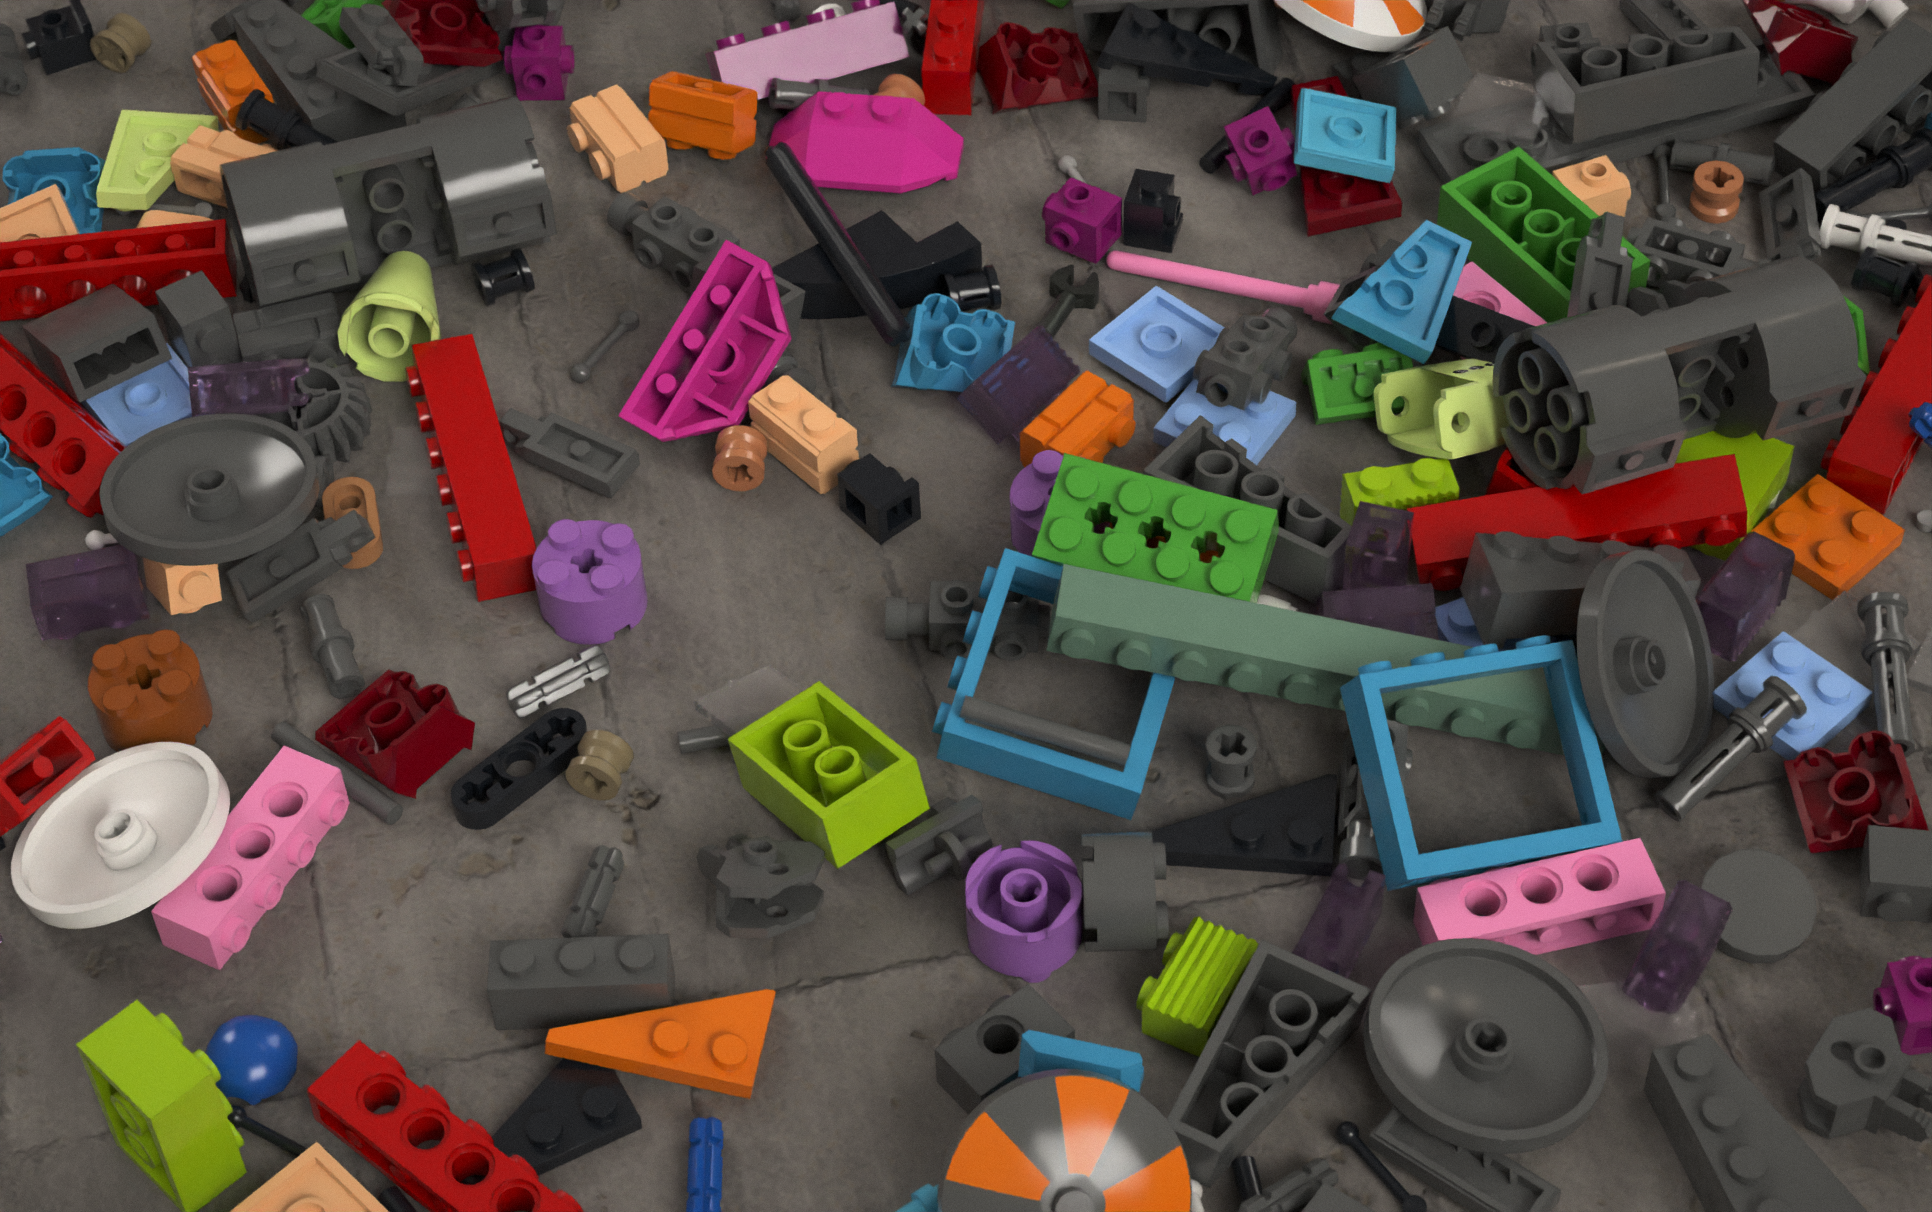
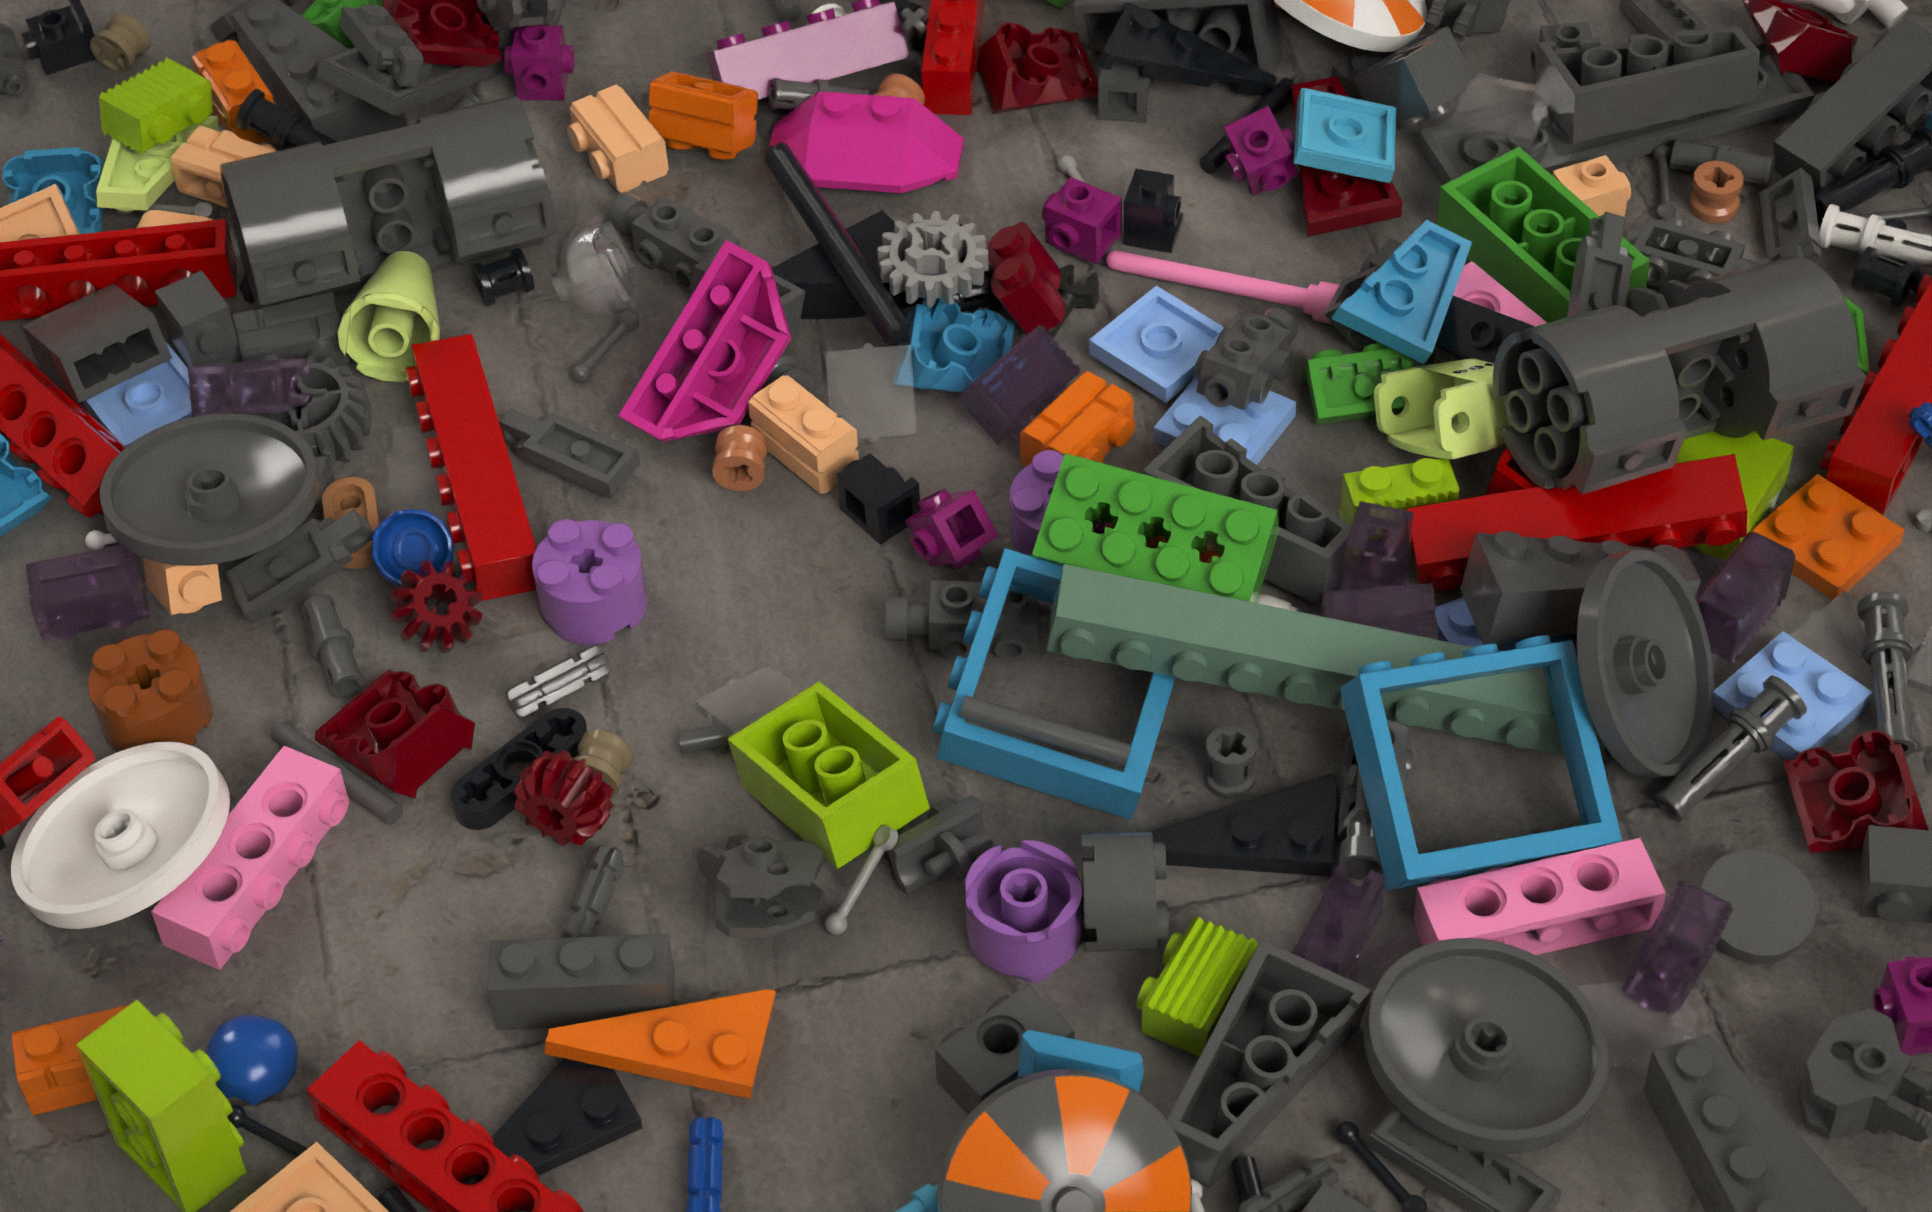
(50, 1063): none -> orange brick
(155, 105): none -> lime brick
(407, 541): none -> blue hair
(429, 584): none -> dark red gear
(563, 798): none -> dark red gear
(596, 270): none -> clear cylinder
(873, 390): none -> clear piece
(884, 840): none -> light grey hinge
(933, 259): none -> light grey gear
(950, 528): none -> magenta brick
(1025, 278): none -> dark red brick

